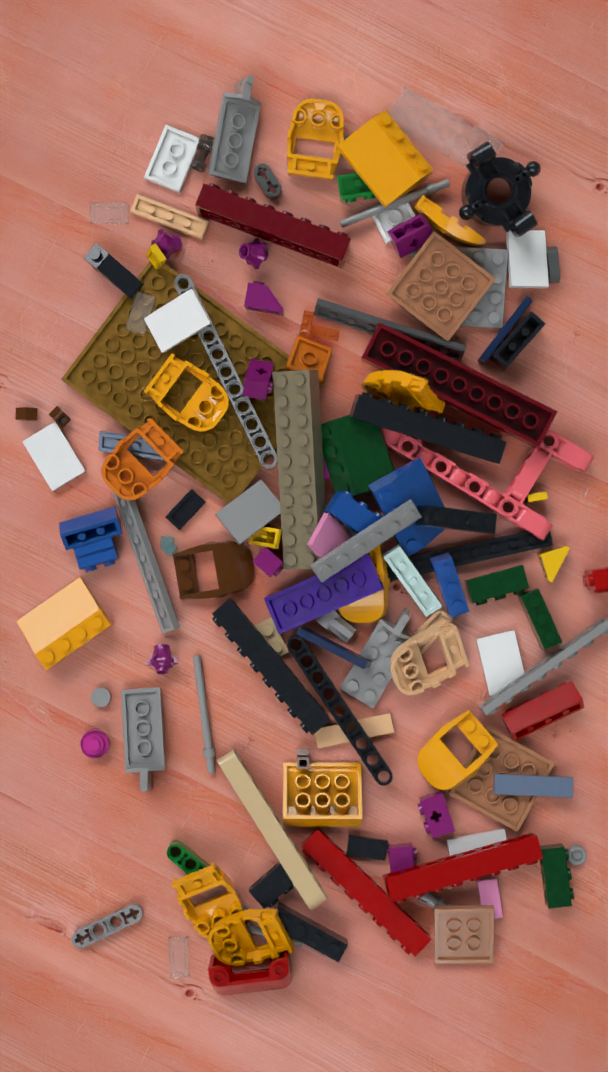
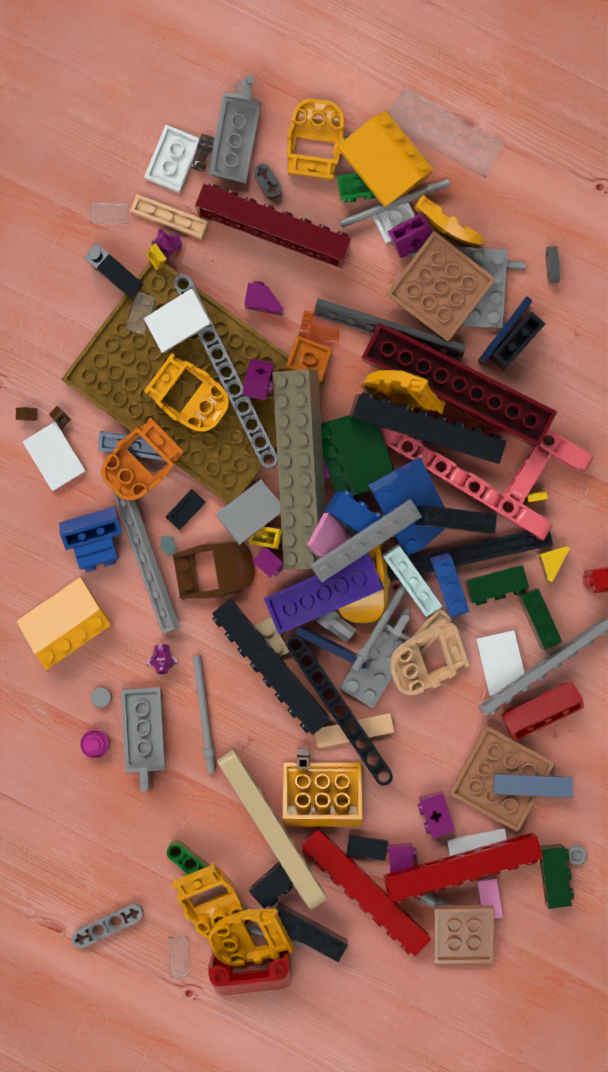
(254, 252): magenta rock -> none
(364, 654): none -> light grey bar
(439, 763): light orange slope -> none
(512, 214): black piece -> none
(527, 260): white tile -> none

